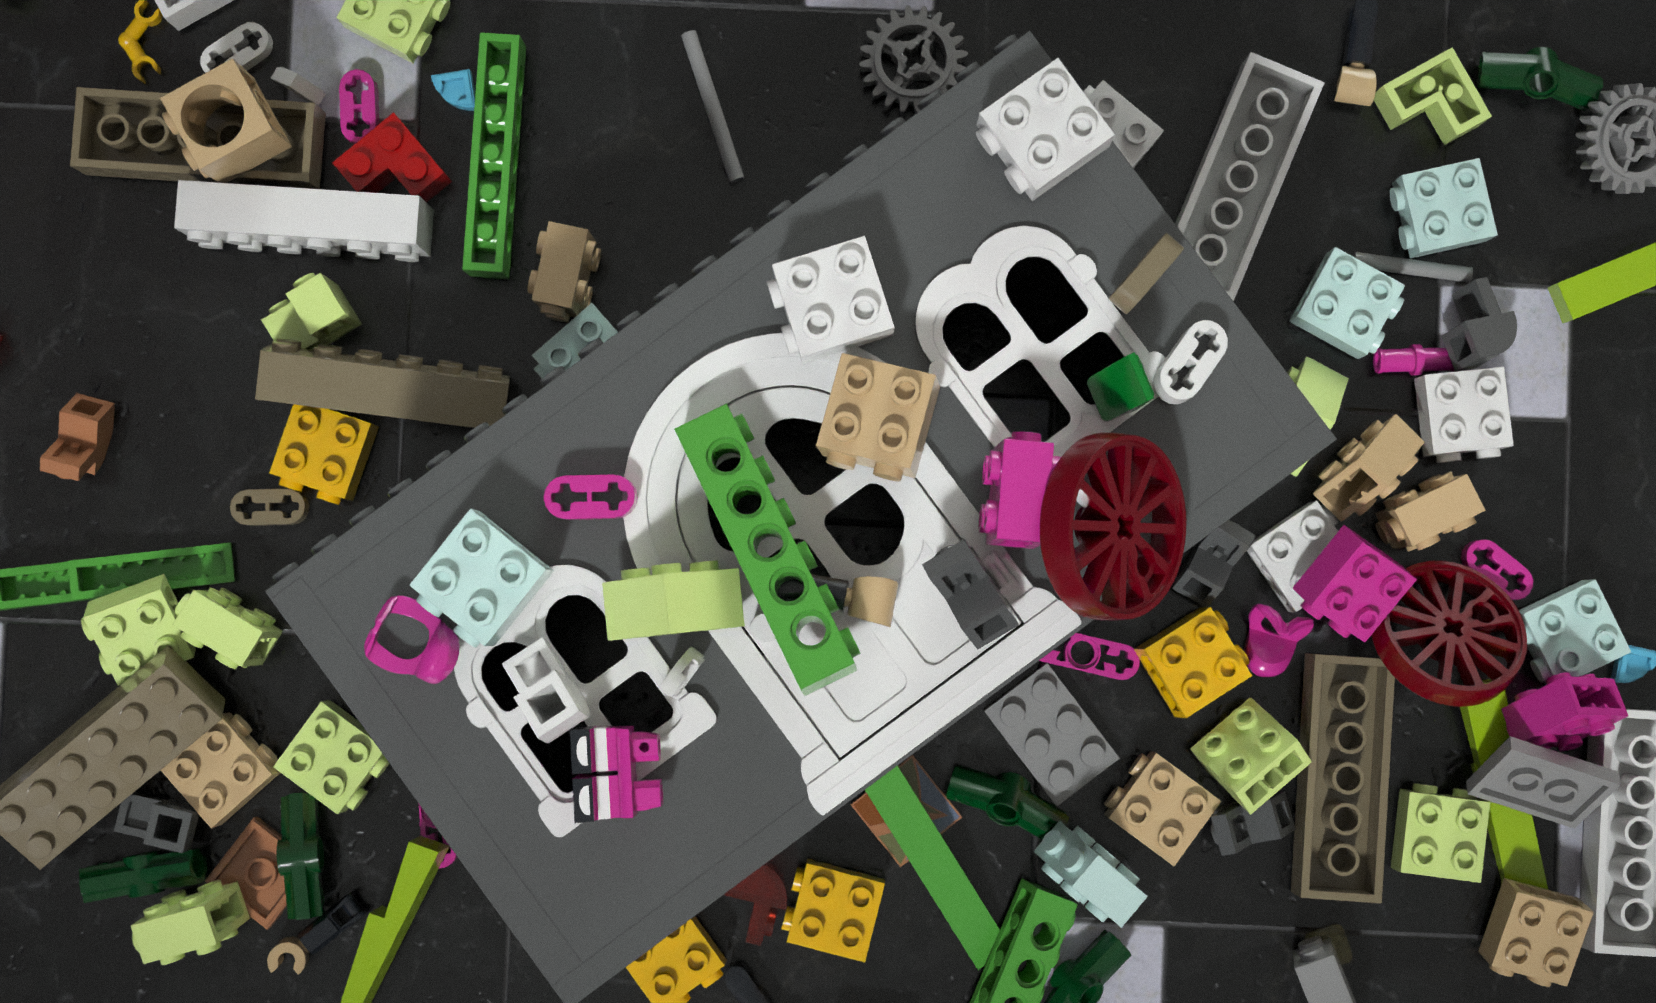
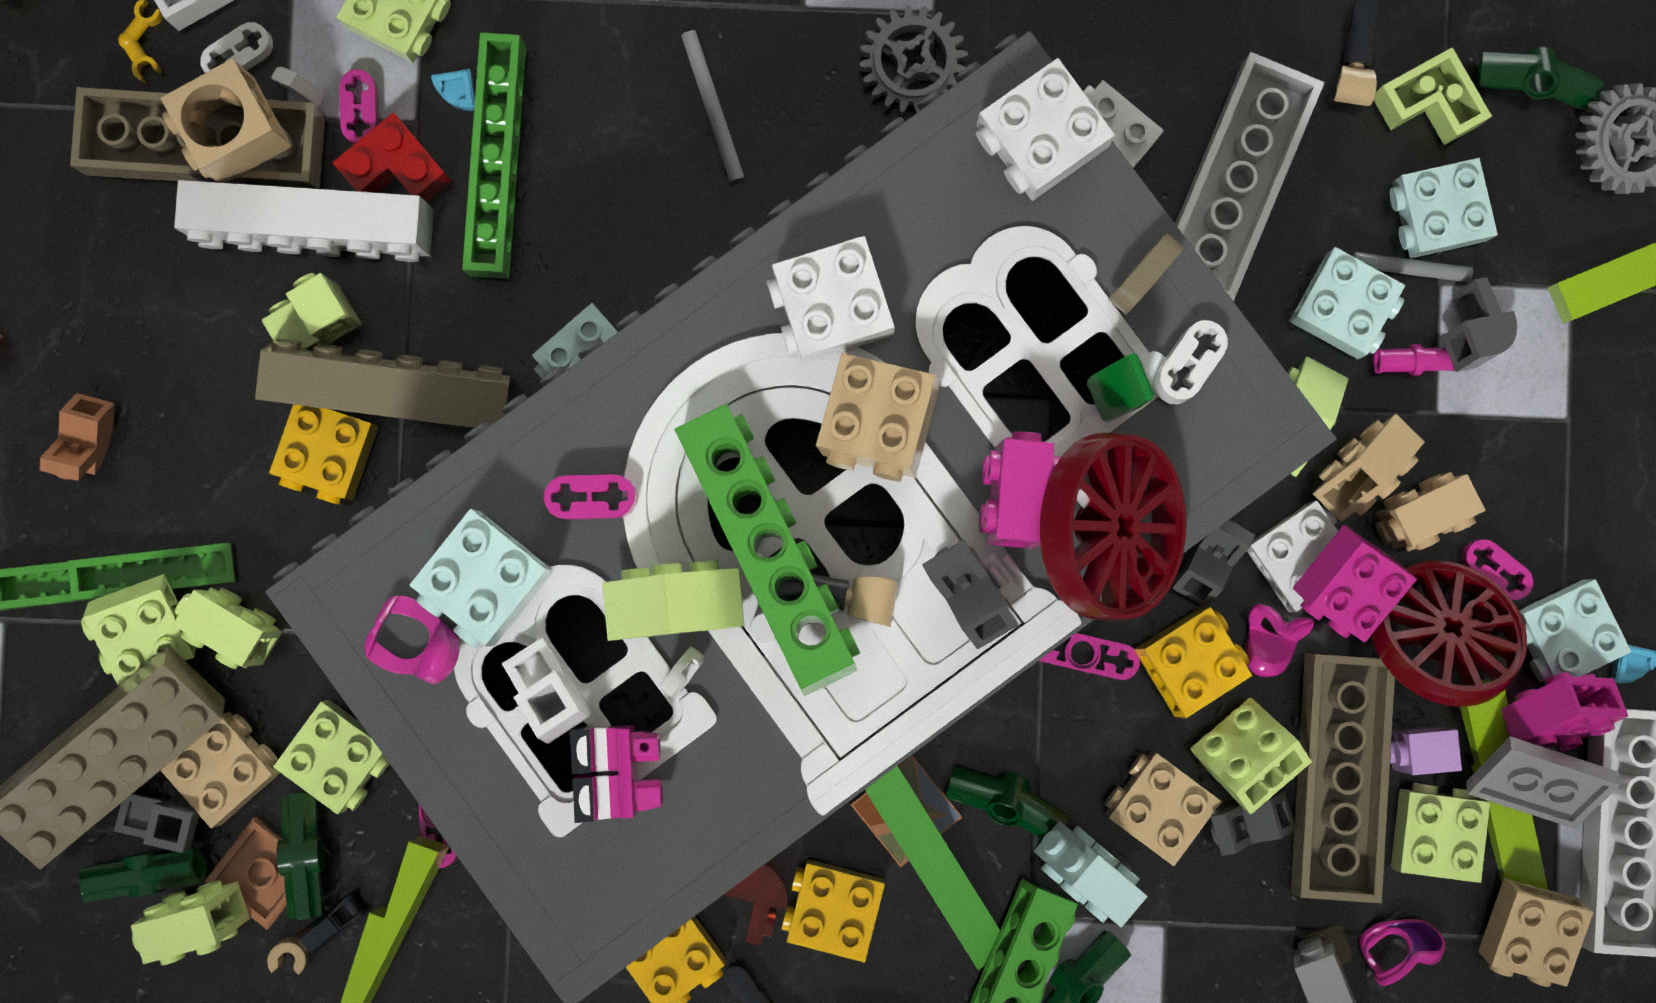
(269, 498): dark tan beam -> none
(564, 271): tan brick -> none
(1051, 734): light grey plate -> none
(1424, 944): none -> dark pink piece
(1425, 750): none -> lavender piece
(1464, 413): white brick -> none

